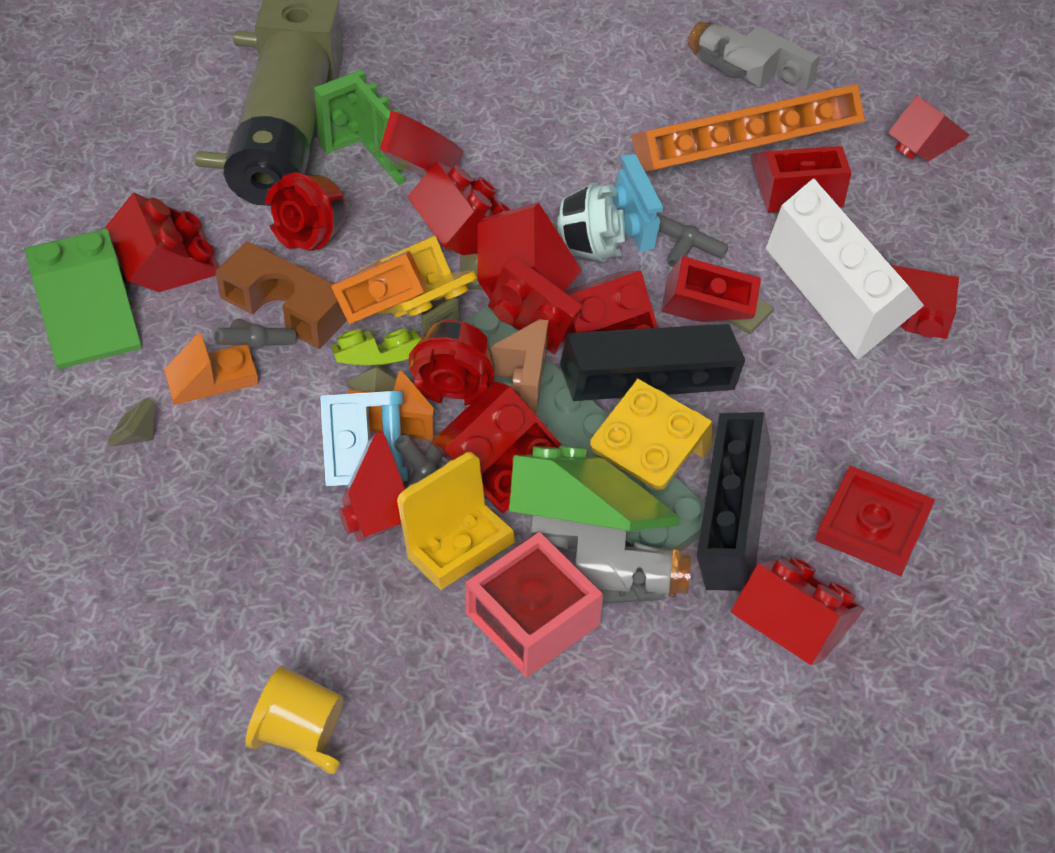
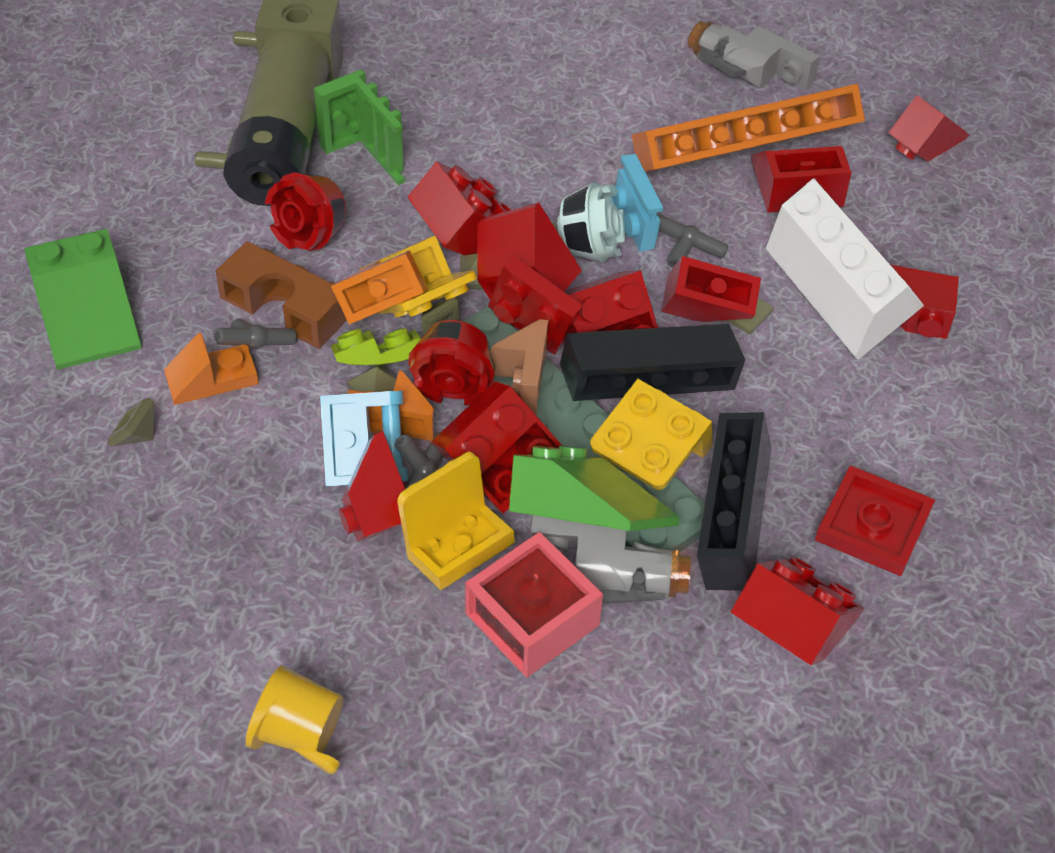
(160, 245): red slope -> none
(416, 145): red slope -> none

